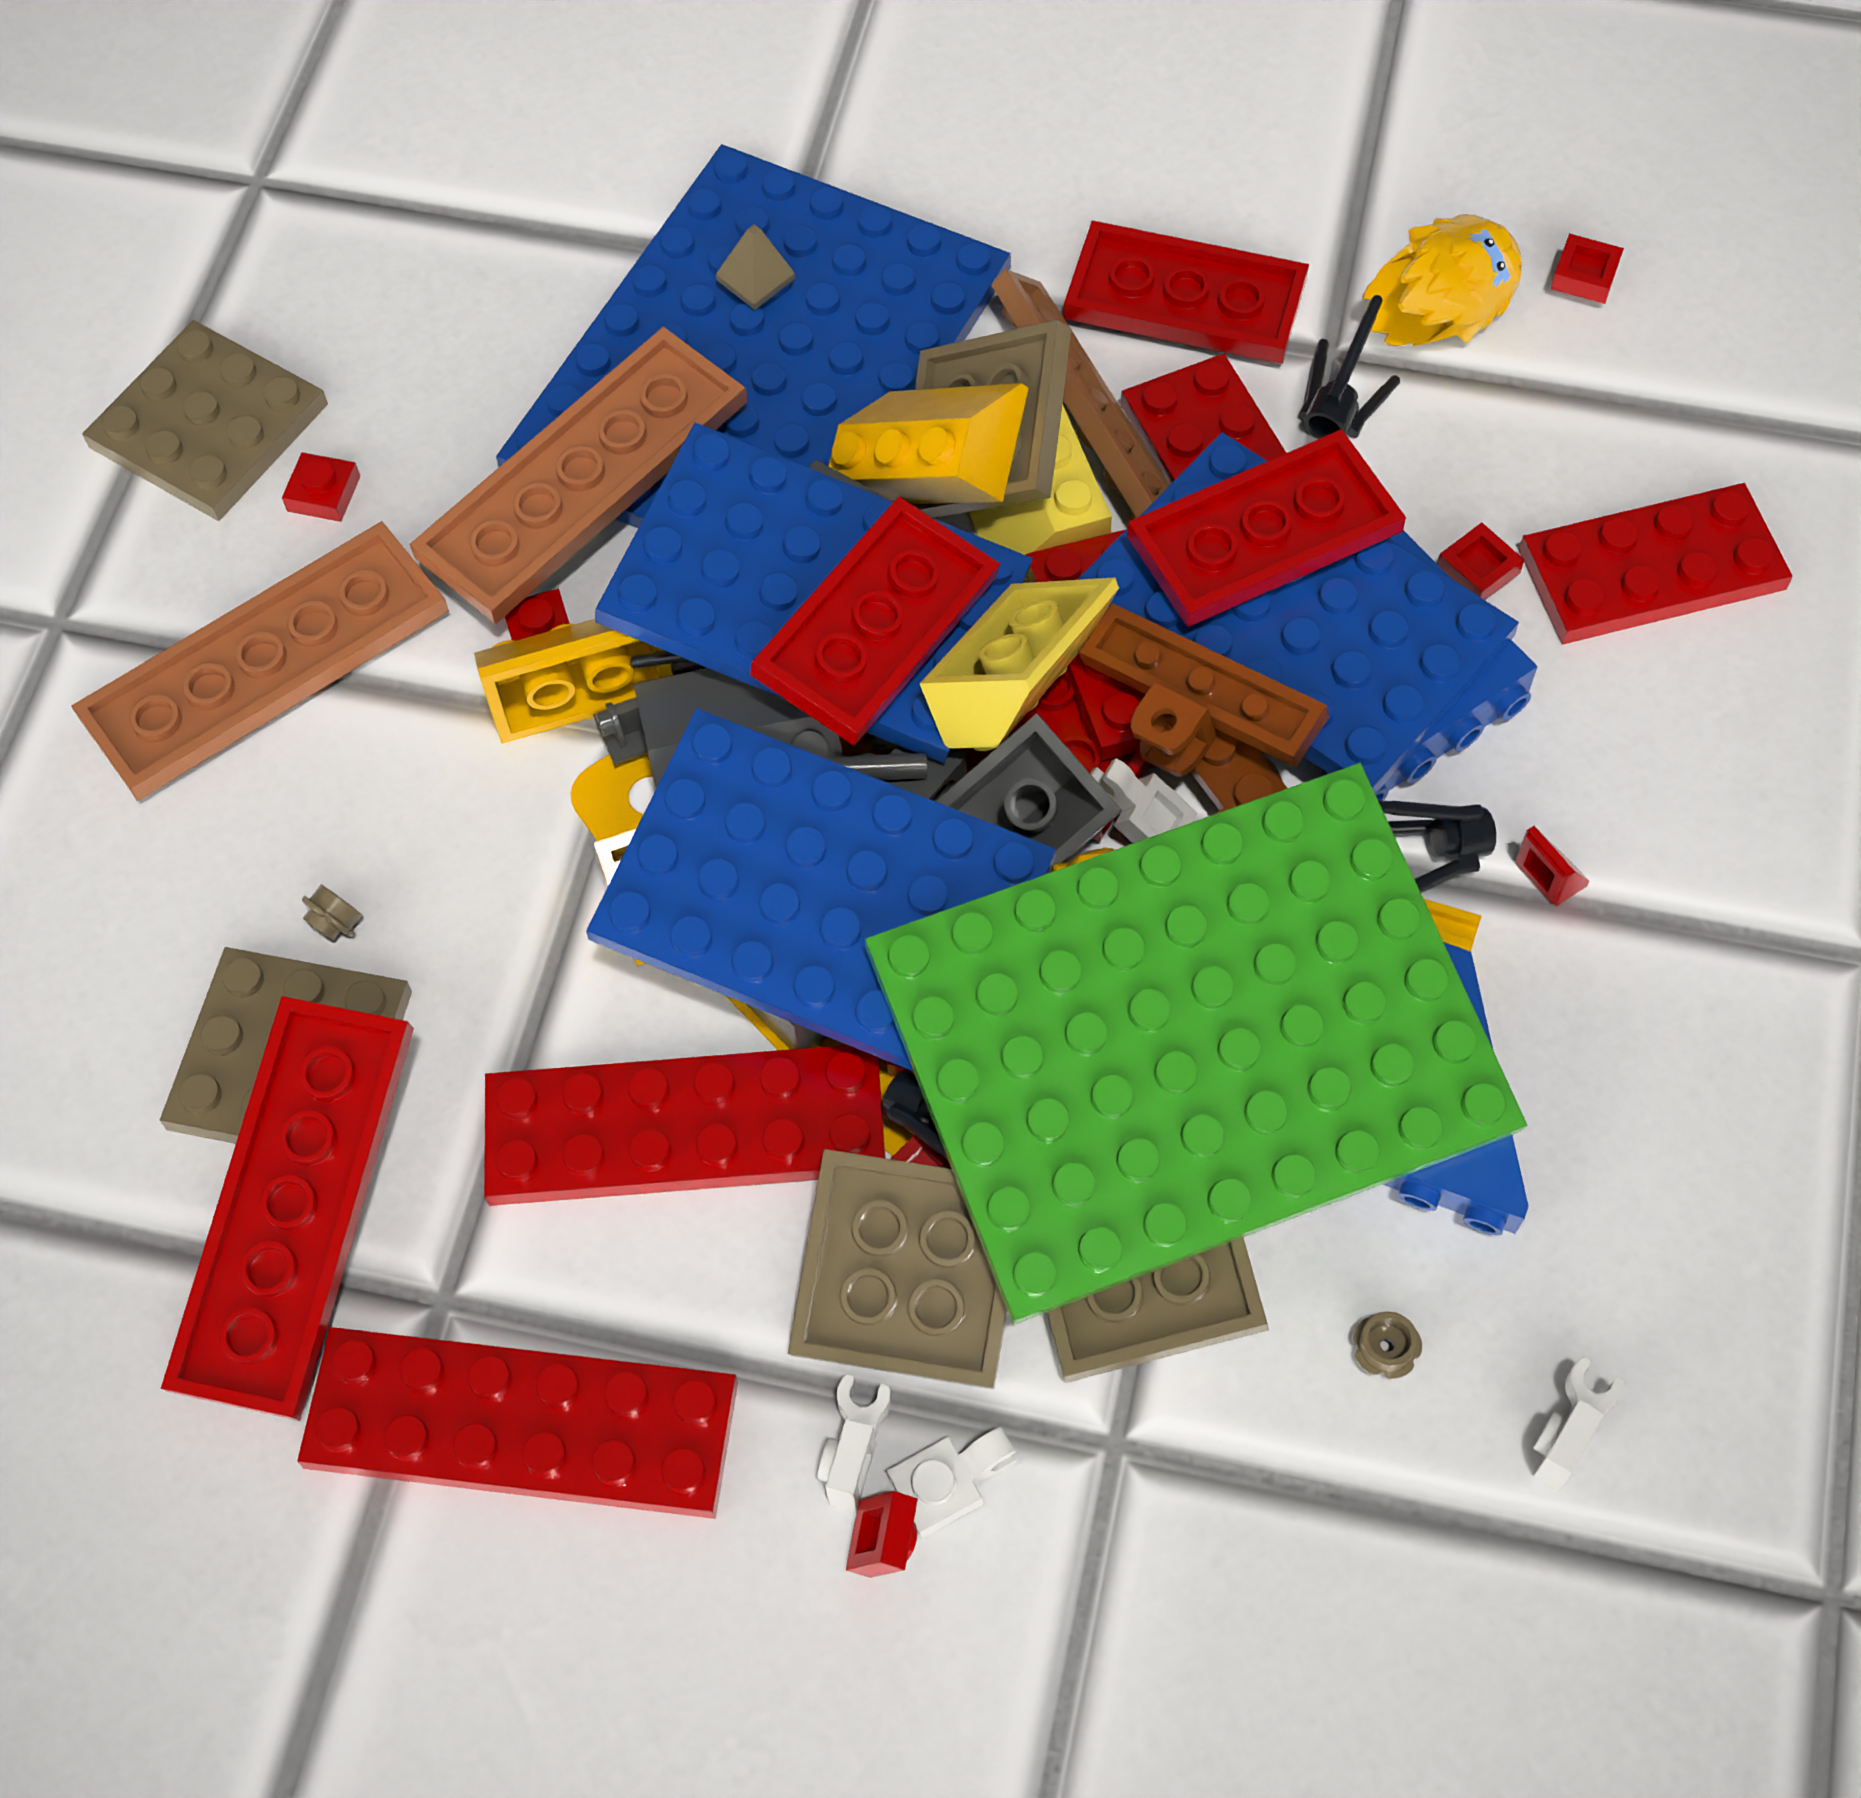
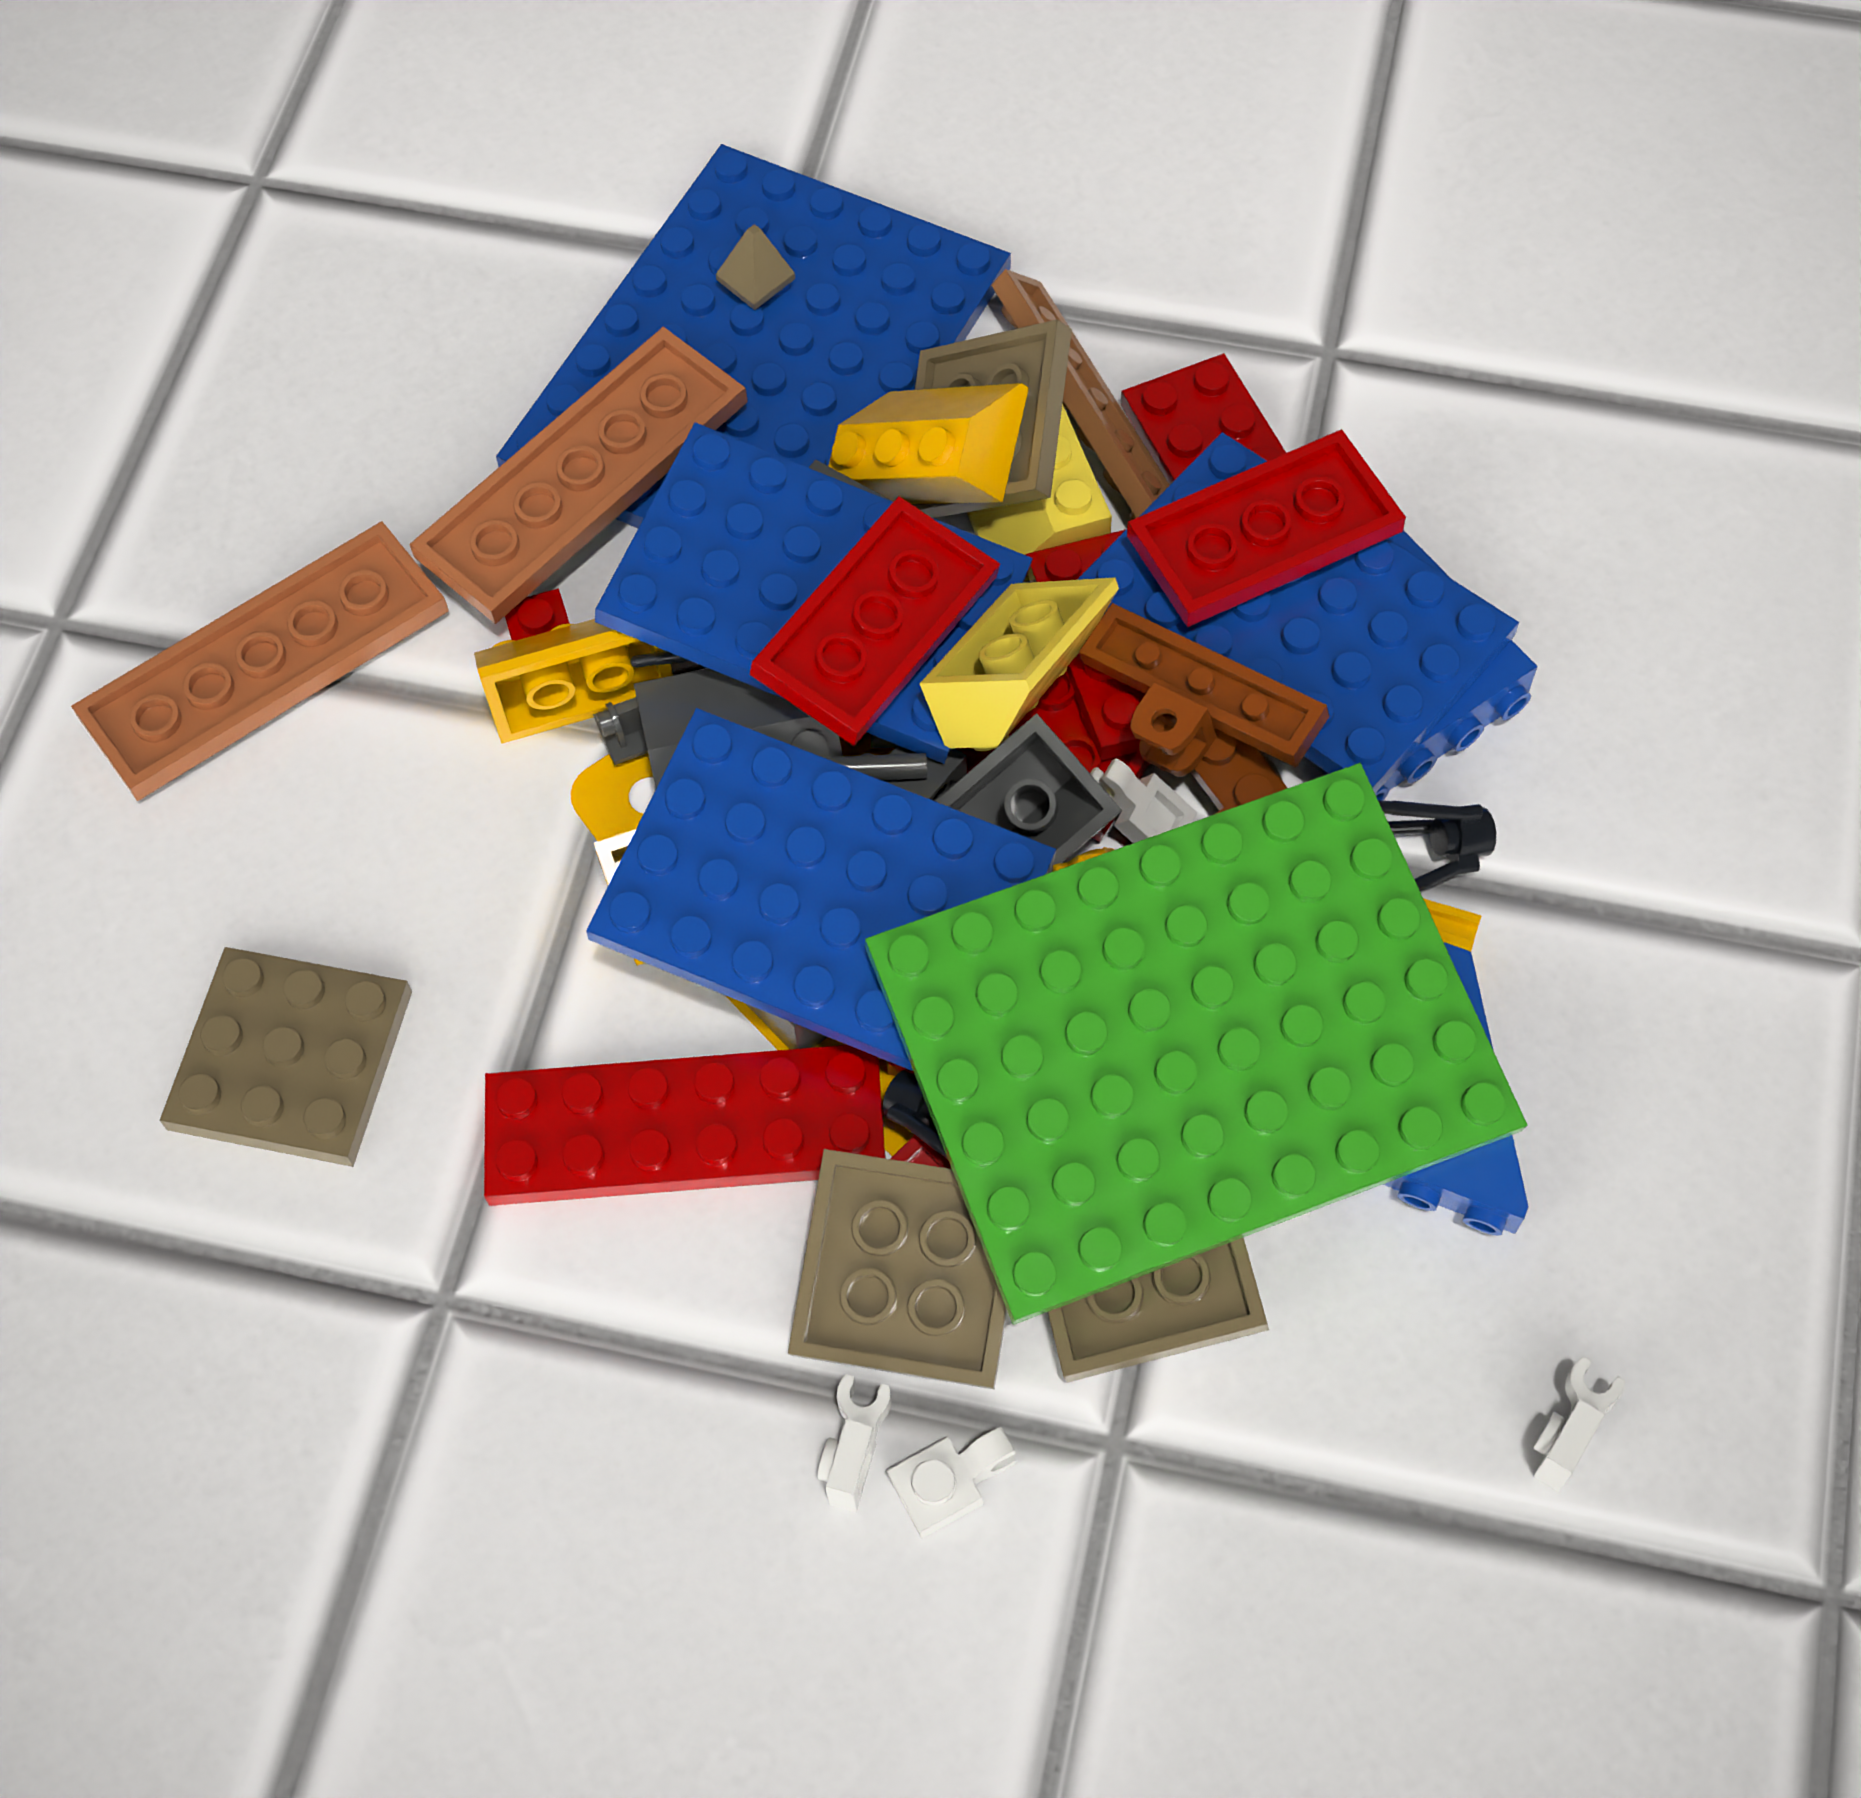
(205, 419): dark tan plate -> none
(288, 1209): red plate -> none
(321, 486): red plate -> none
(330, 913): dark tan plate -> none
(520, 1422): red plate -> none
(883, 1534): red plate -> none
(1186, 291): red plate -> none
(1336, 404): black plant -> none
(1397, 1330): dark tan plate -> none
(1446, 281): yellow head -> none
(1481, 561): red plate -> none
(1549, 868): red slope -> none
(1587, 268): red plate -> none
(1654, 563): red plate -> none

